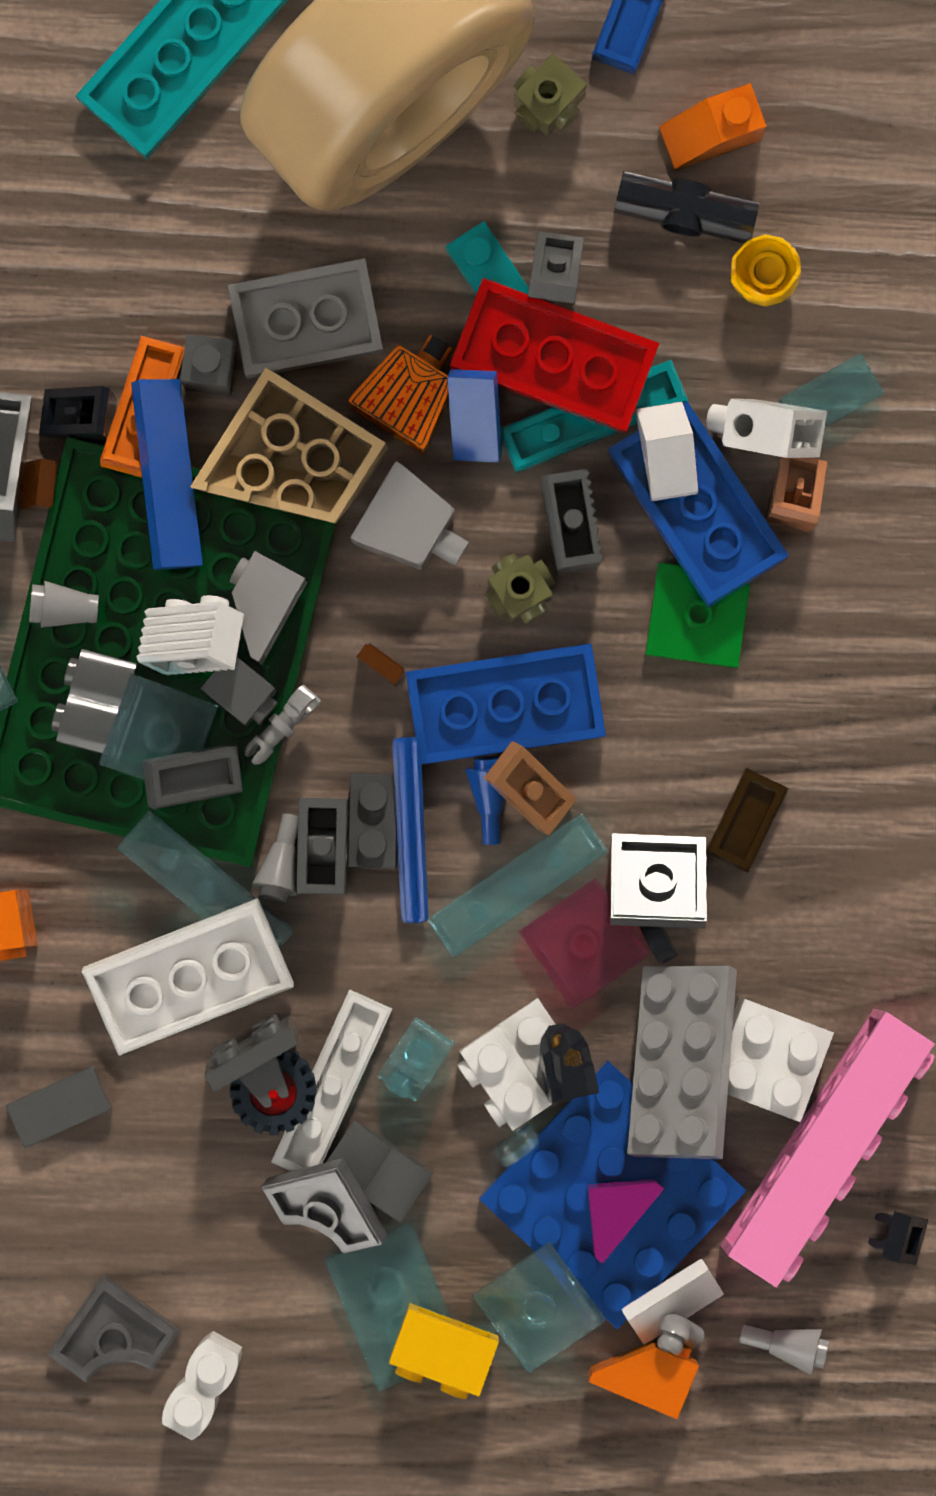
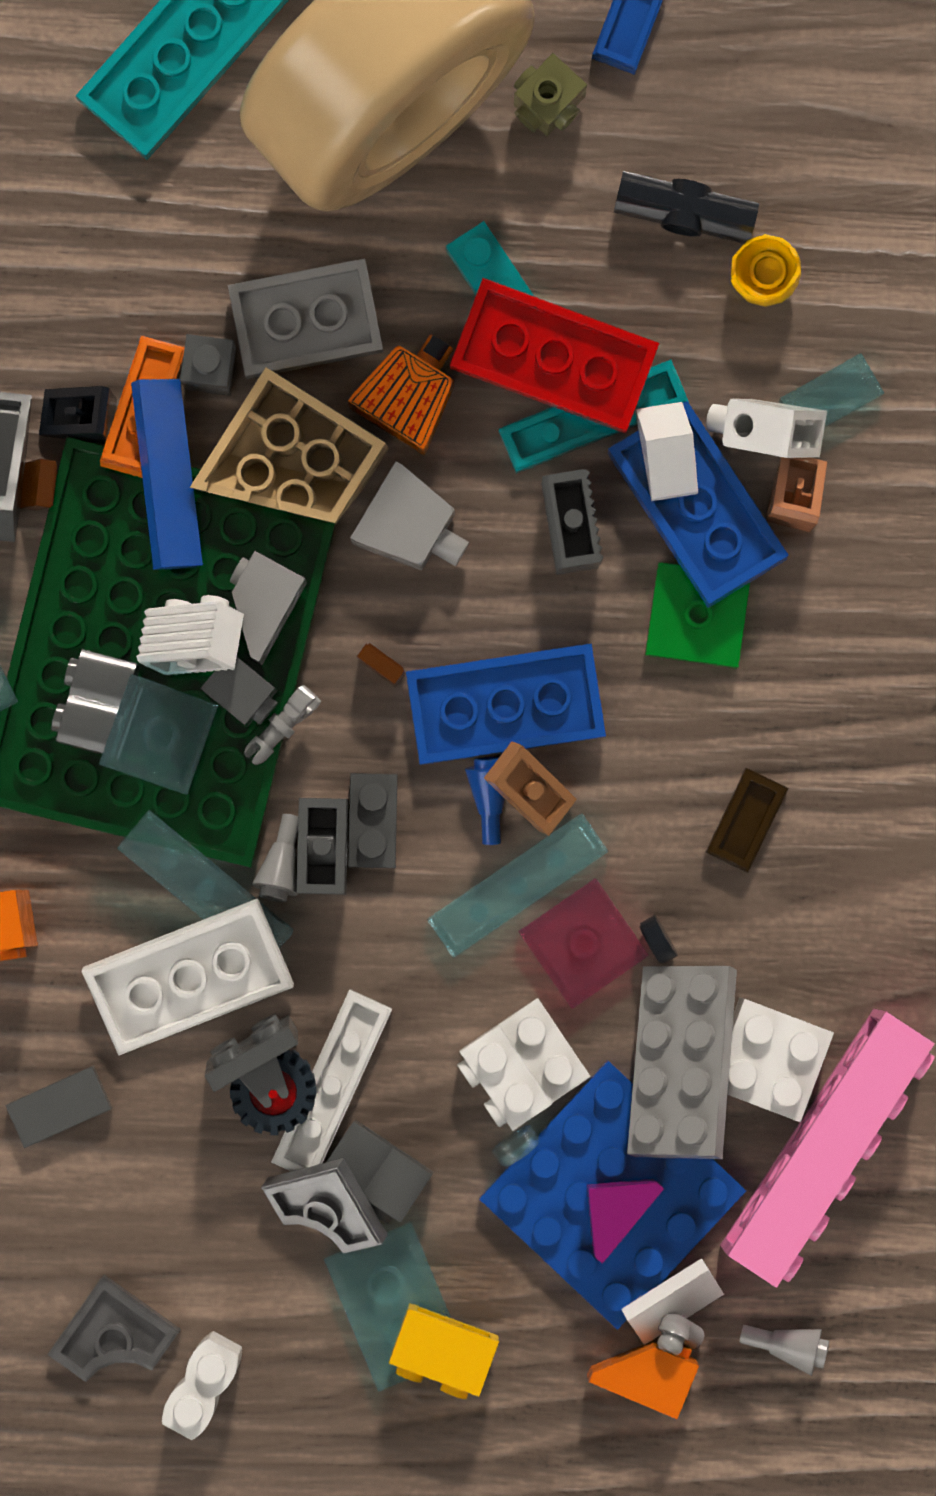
(61, 605): light grey cone -> none
(192, 776): dark grey tile -> none
(410, 829): blue axle -> none
(415, 1060): clear light blue bracket -> none
(475, 415): tile -> none
(516, 606): olive brick -> none
(539, 1307): clear light blue tile -> none
(556, 267): dark grey plate -> none
(566, 1064): black rock -> none
(658, 881): tile -> none
(714, 127): orange slope -> none
(903, 1238): black tile -> none

